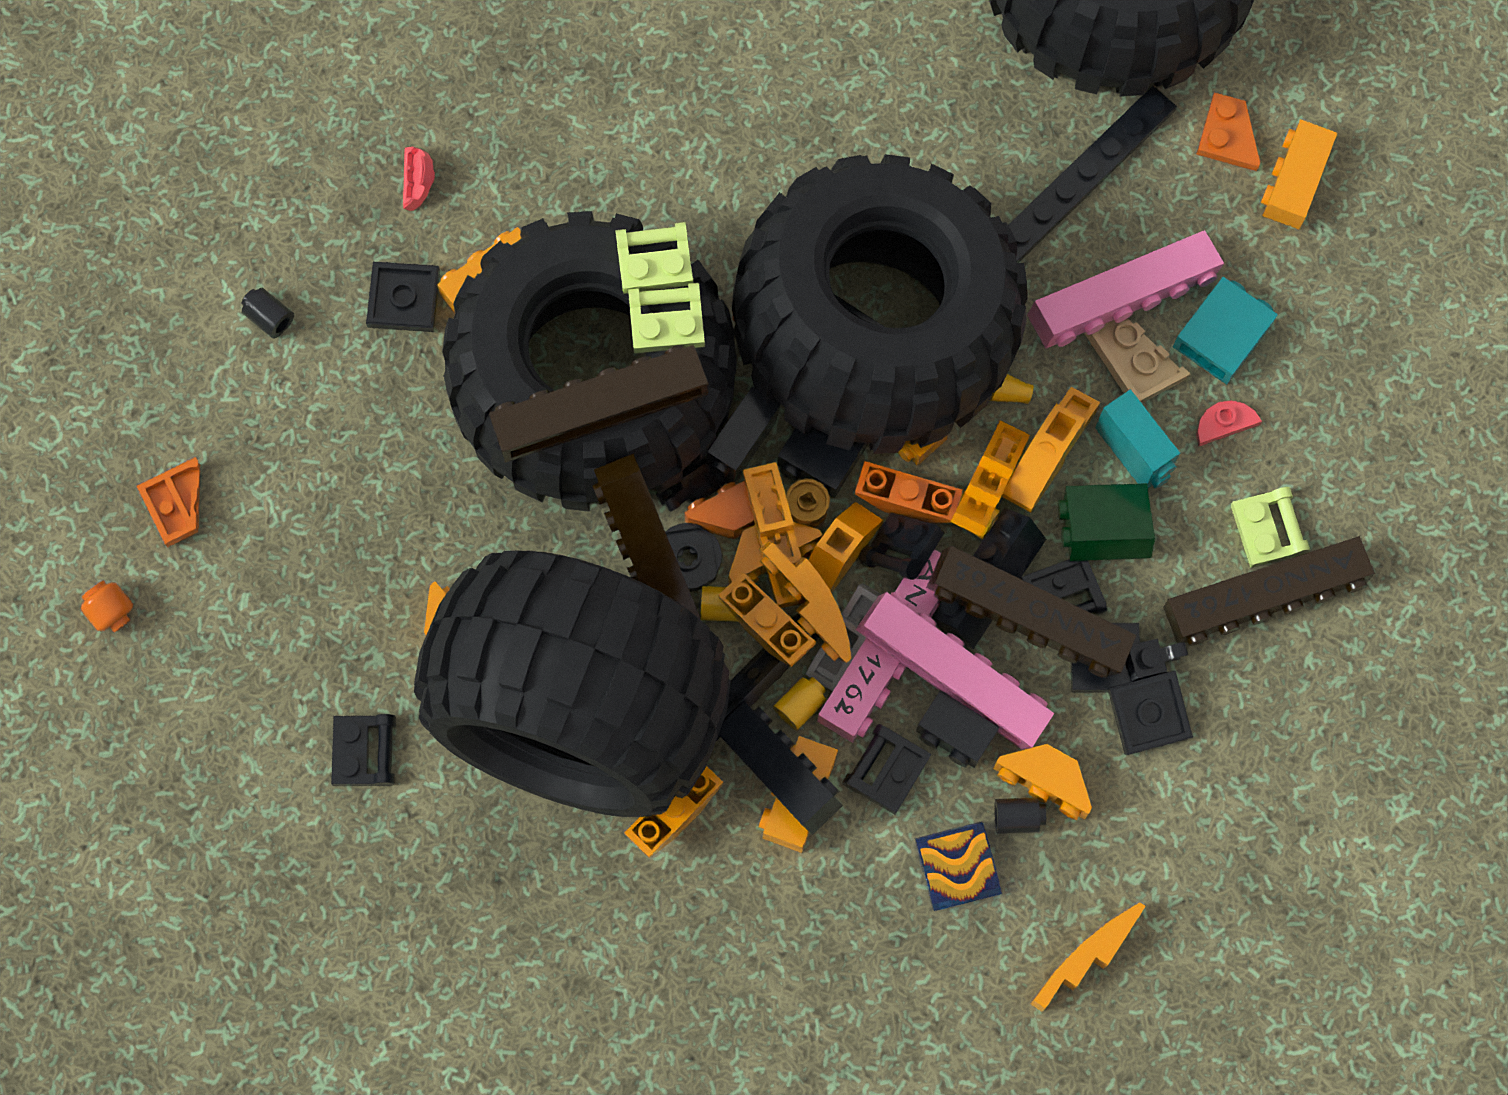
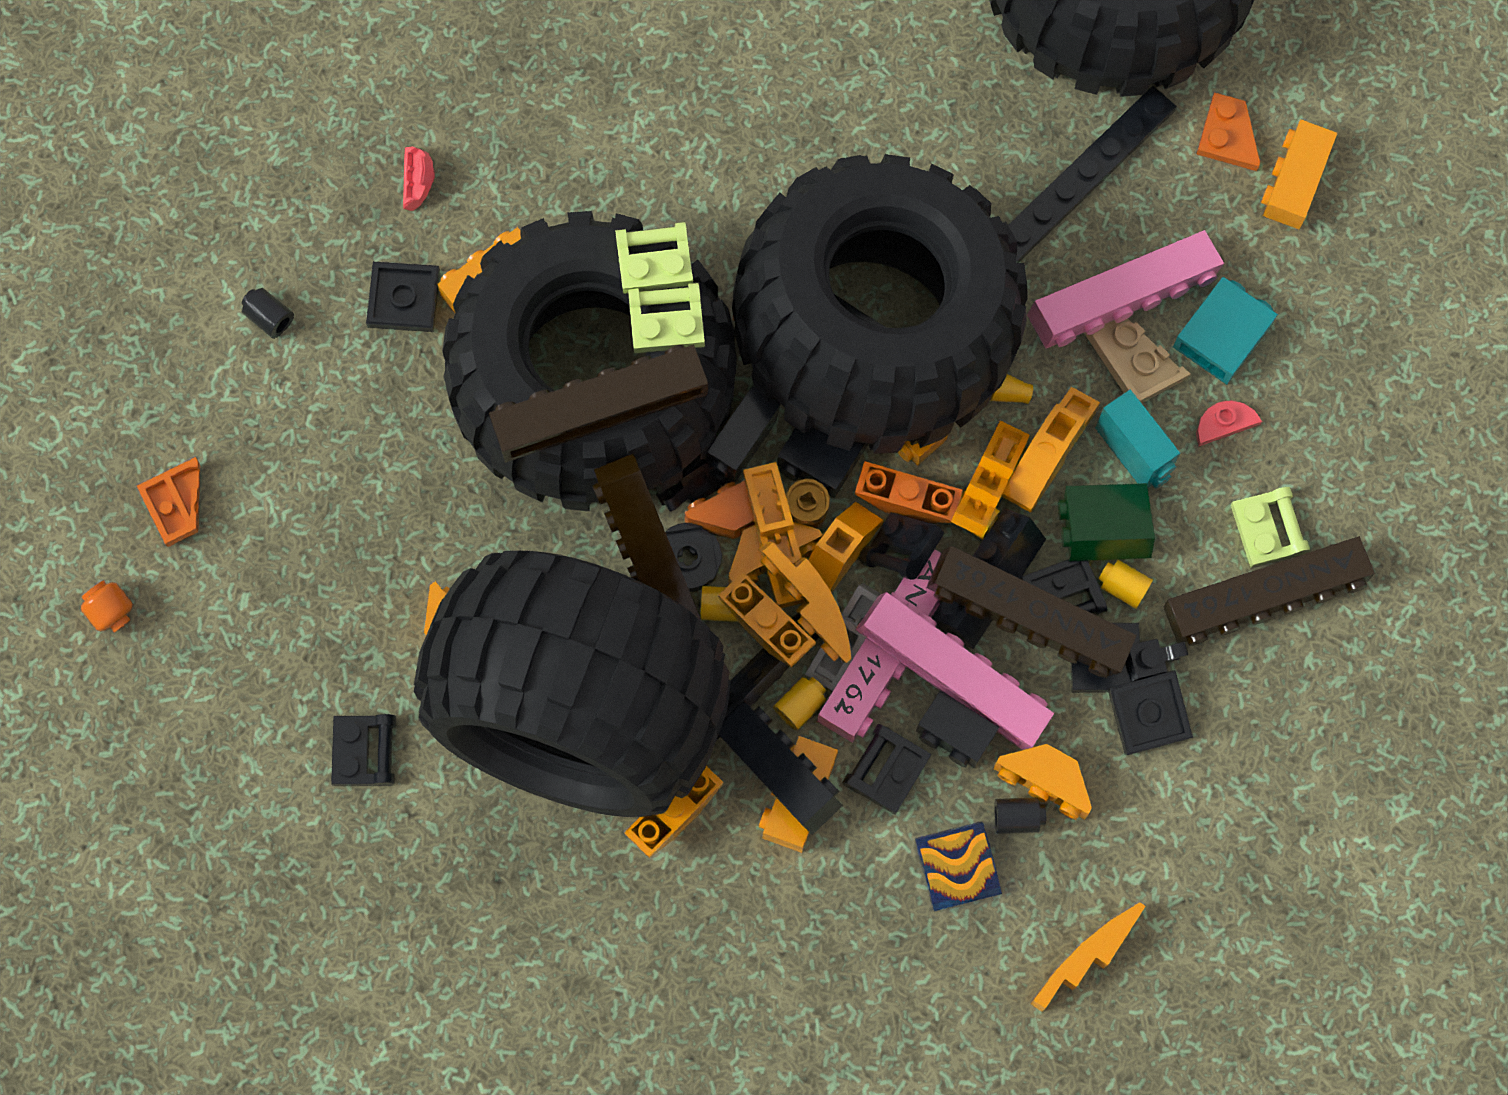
(1125, 583): none -> yellow brick

